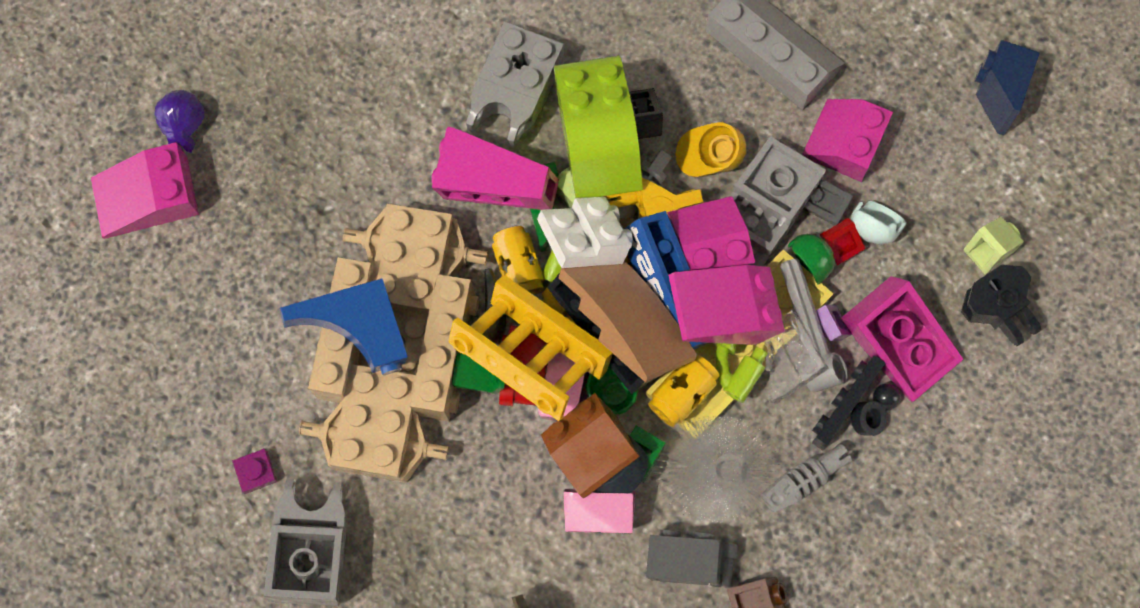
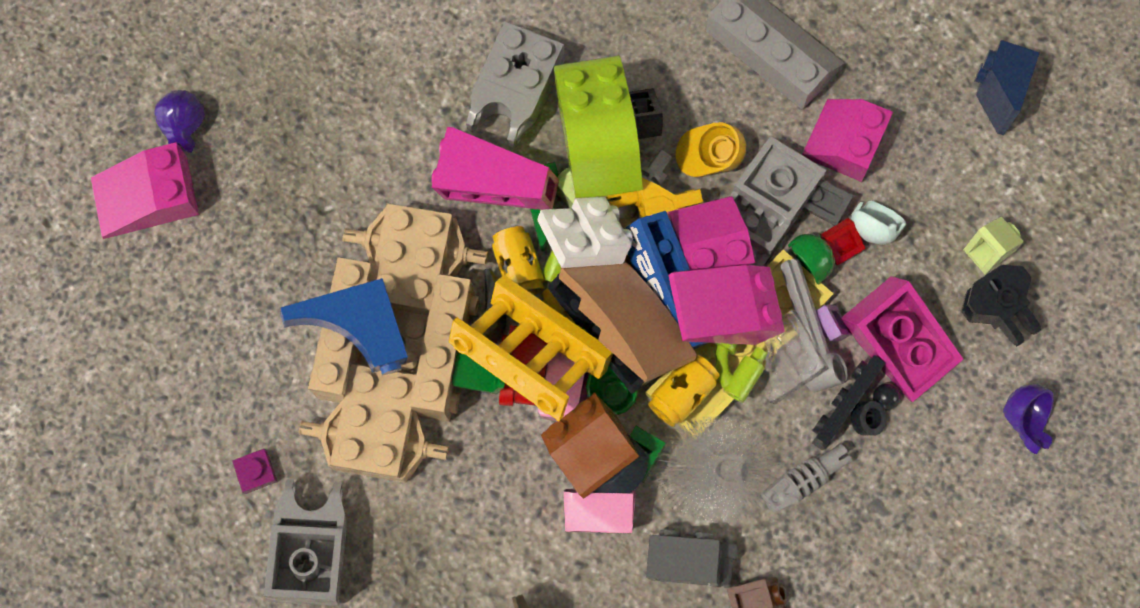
(1028, 413): none -> dark purple piece

